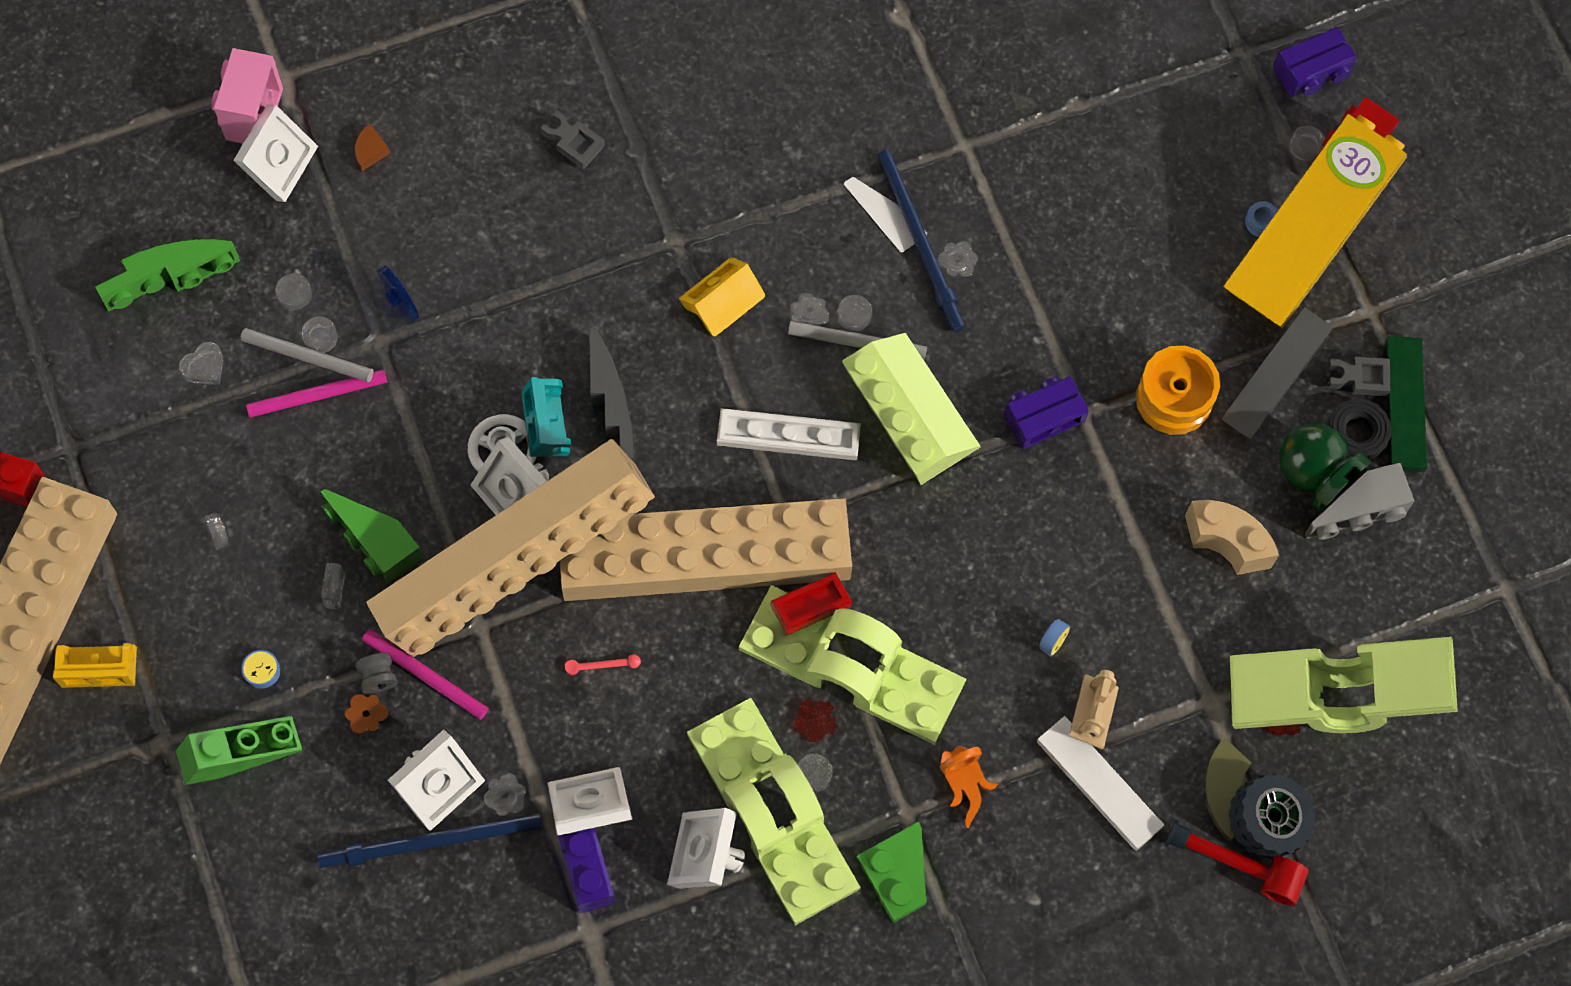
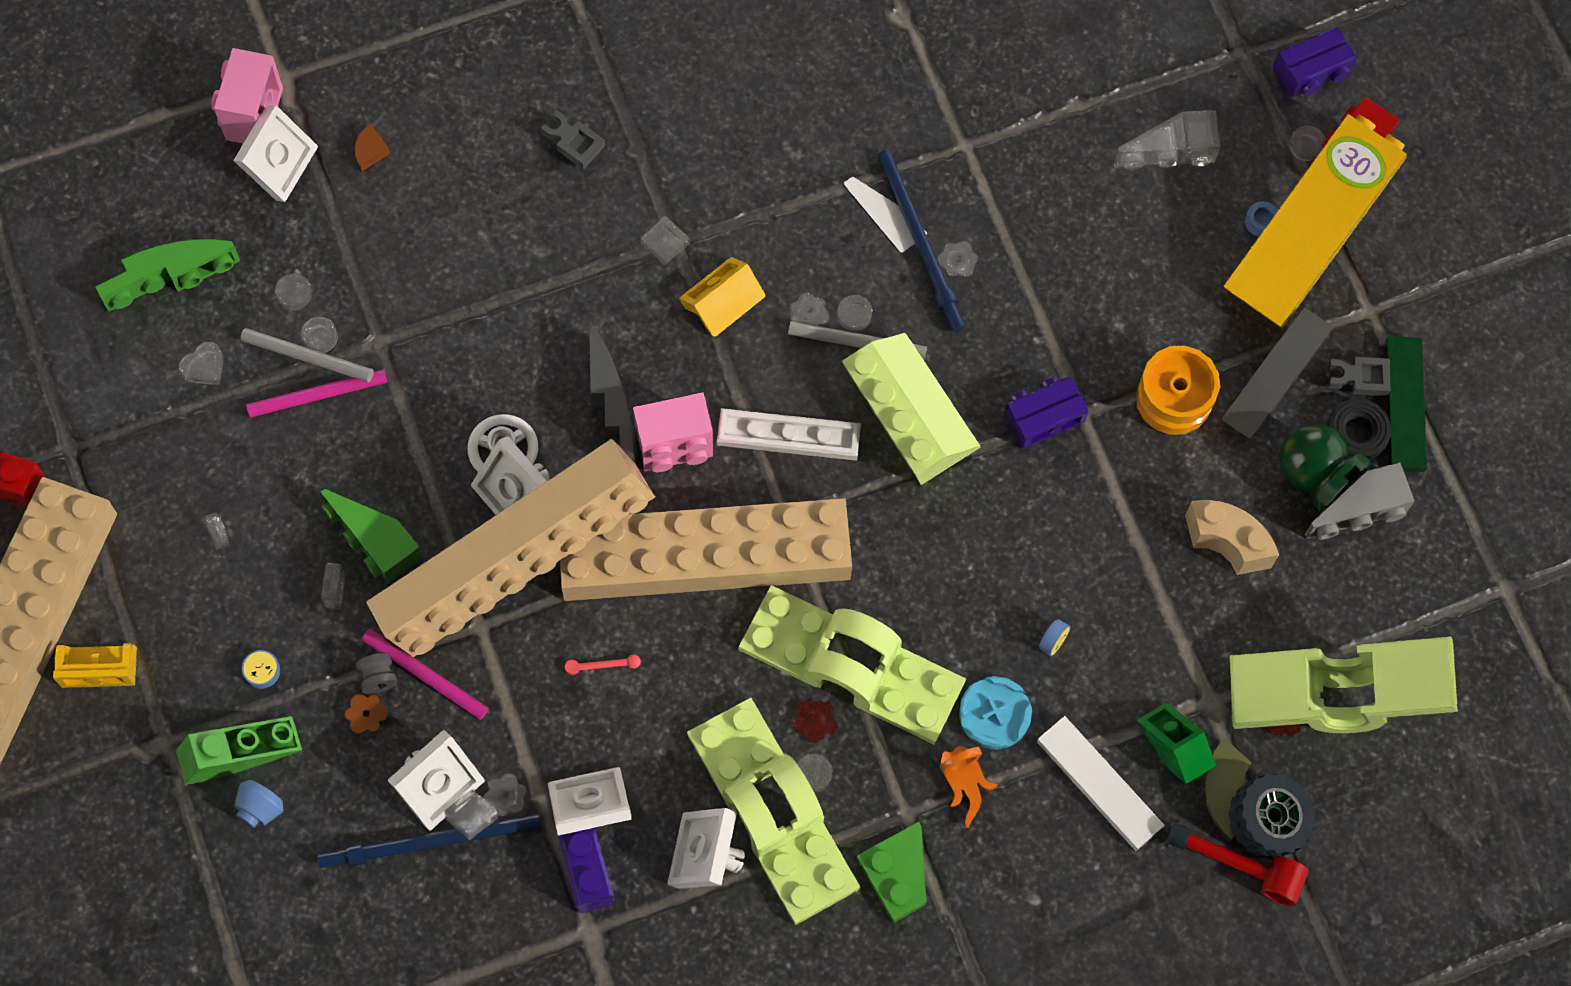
(257, 804): none -> medium blue cone
(397, 295): clear blue piece -> none
(470, 814): none -> clear tile
(544, 418): teal hinge -> none
(665, 240): none -> clear tile
(673, 432): none -> bright pink brick
(811, 603): red tile -> none
(995, 713): none -> medium azure tile
(1094, 708): tan hinge -> none
(1178, 742): none -> green slope
(1179, 140): none -> clear slope

